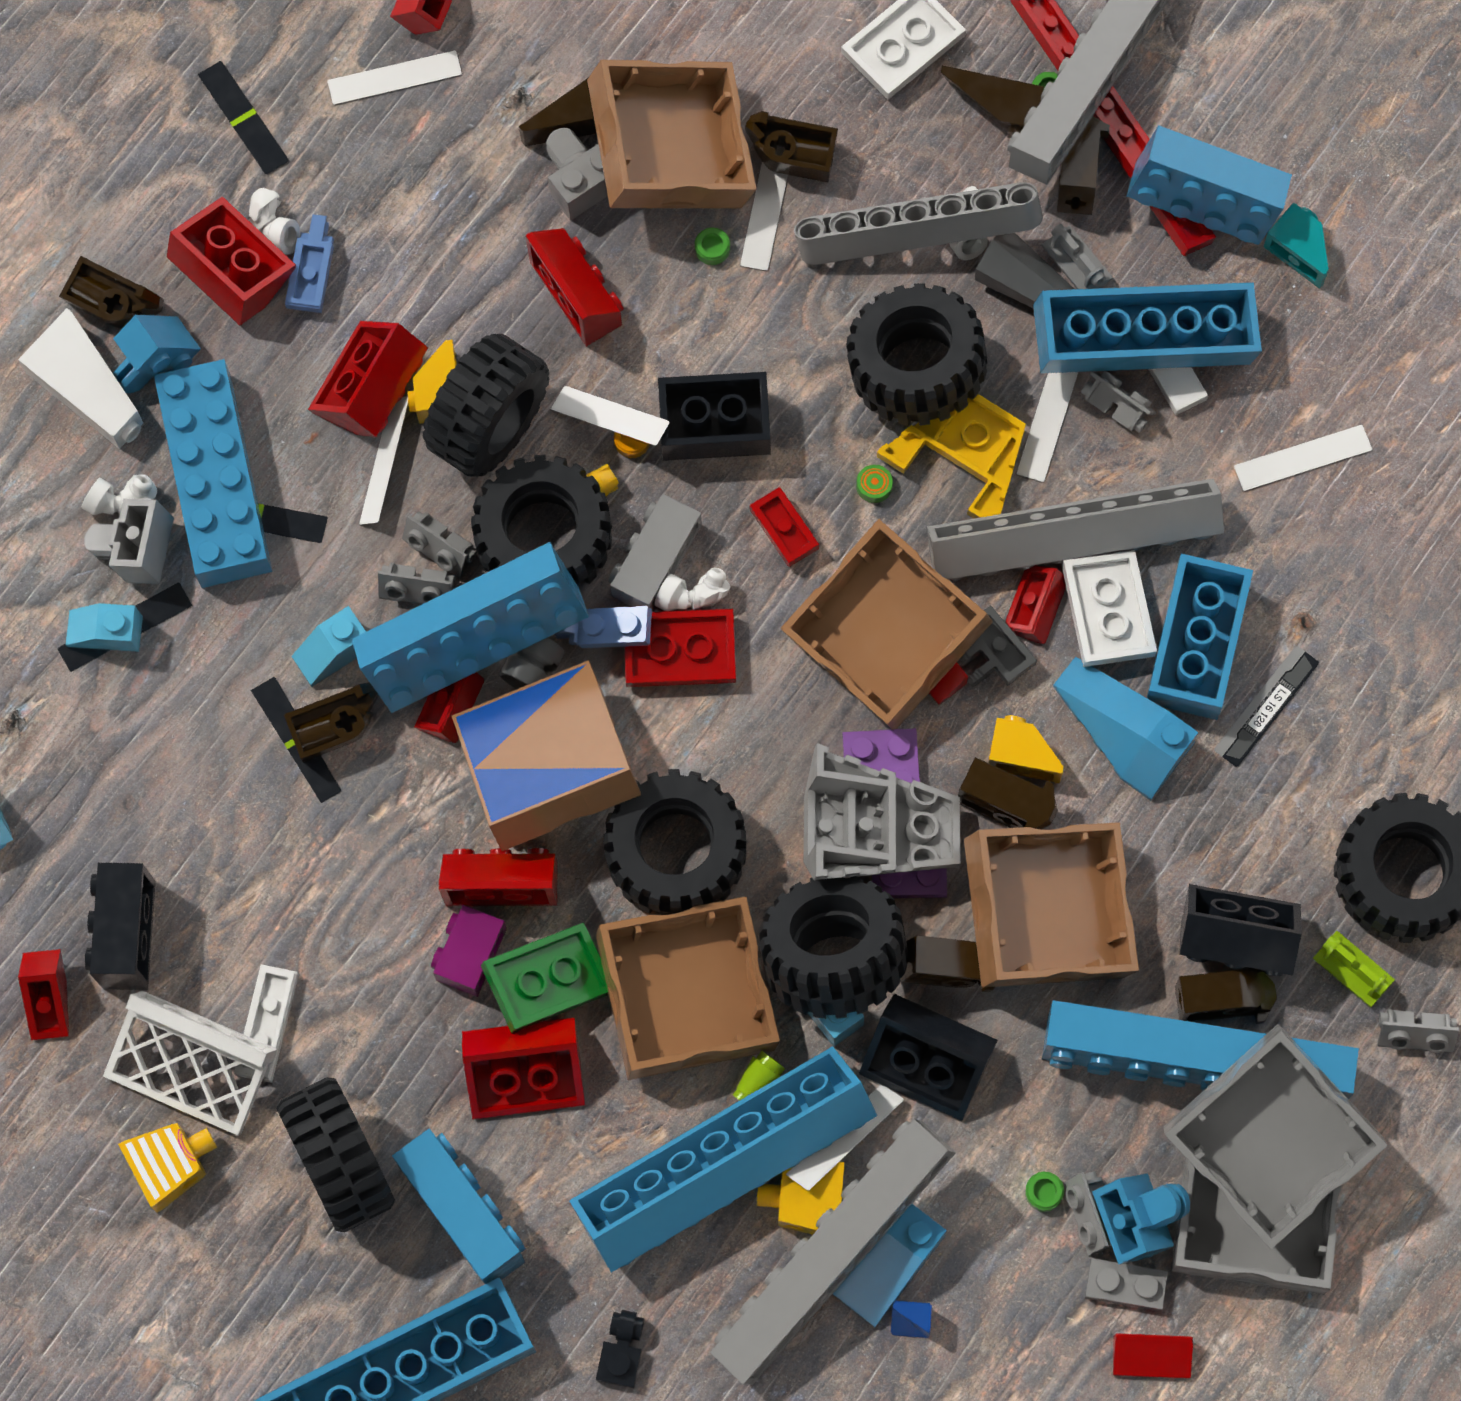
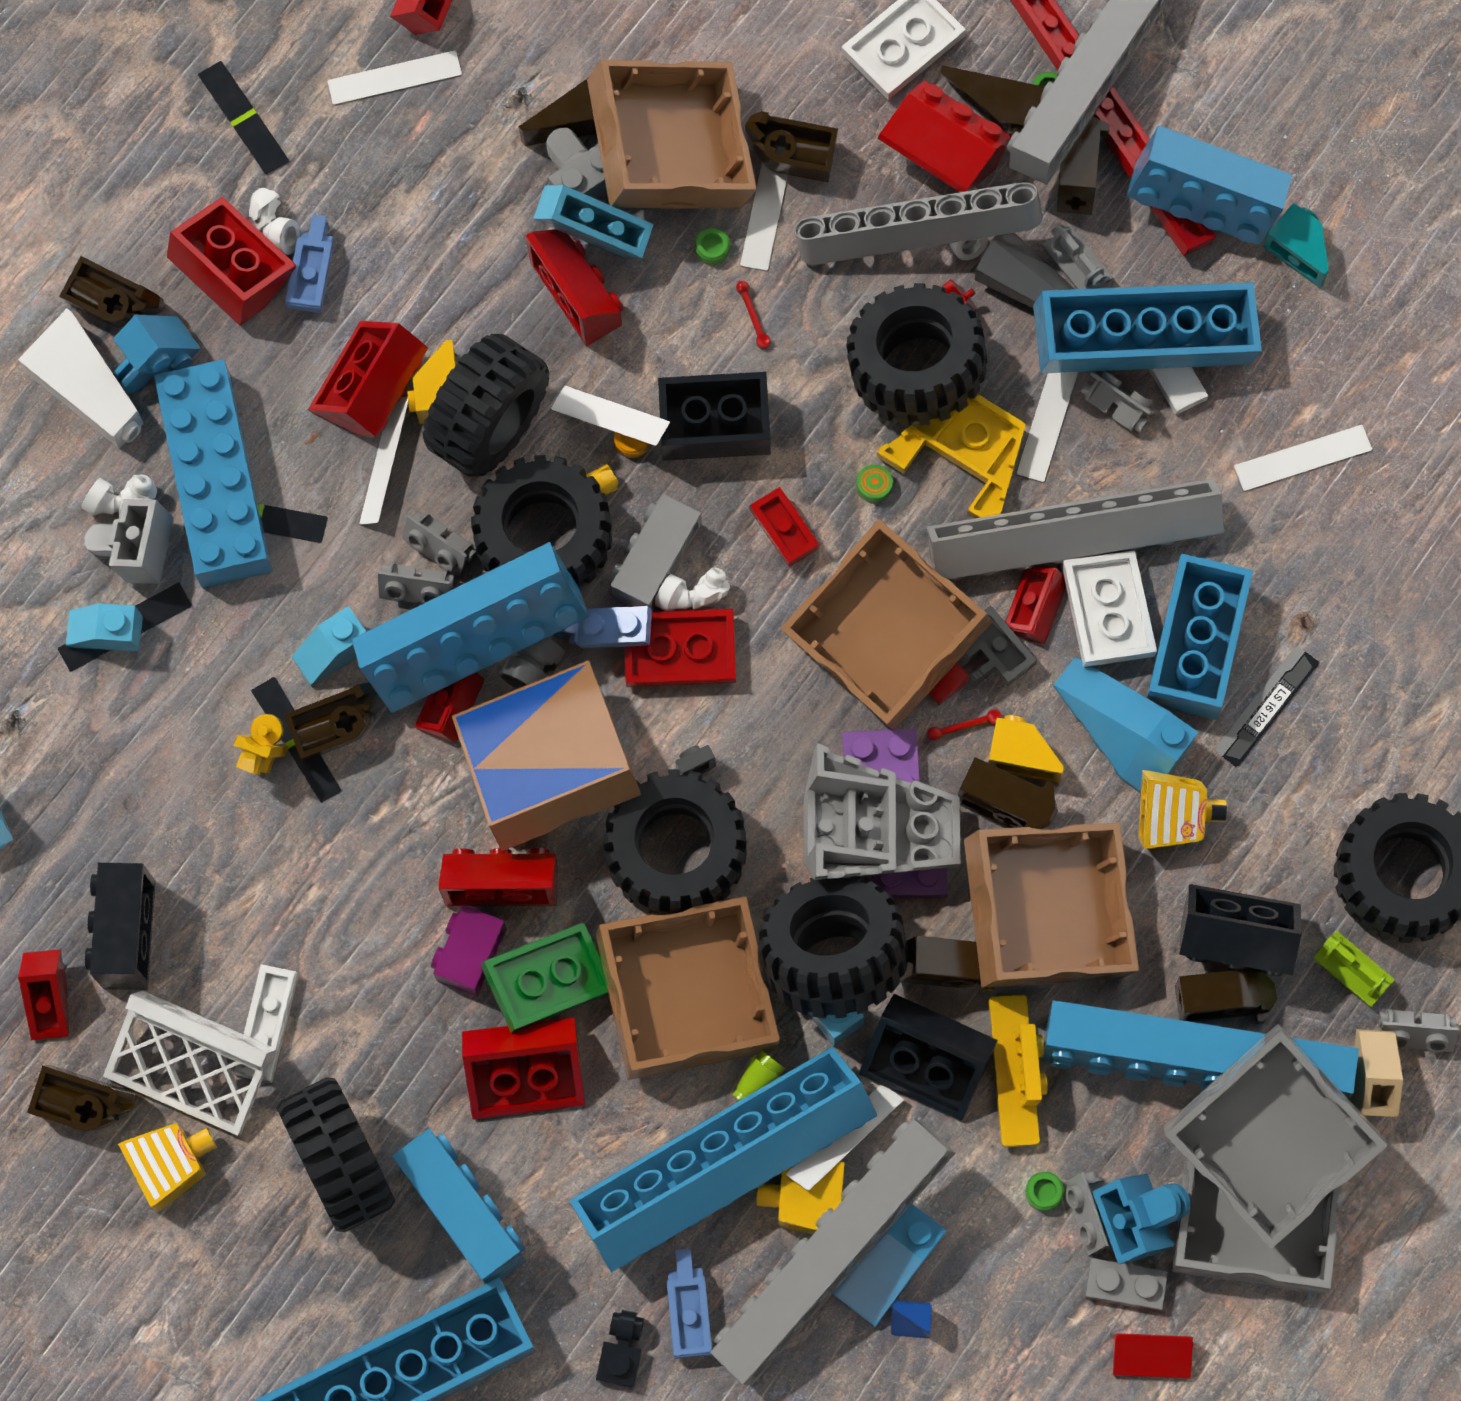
(65, 1094): none -> dark brown piece
(259, 746): none -> yellow hips
(593, 221): none -> medium azure brick
(688, 1309): none -> medium blue hinge
(696, 760): none -> dark grey plate
(762, 339): none -> red hinge
(935, 733): none -> red hinge
(945, 137): none -> red slope
(951, 286): none -> red piece
(1016, 1070): none -> yellow bracket
(1175, 810): none -> yellow torso
(1377, 1074): none -> tan slope

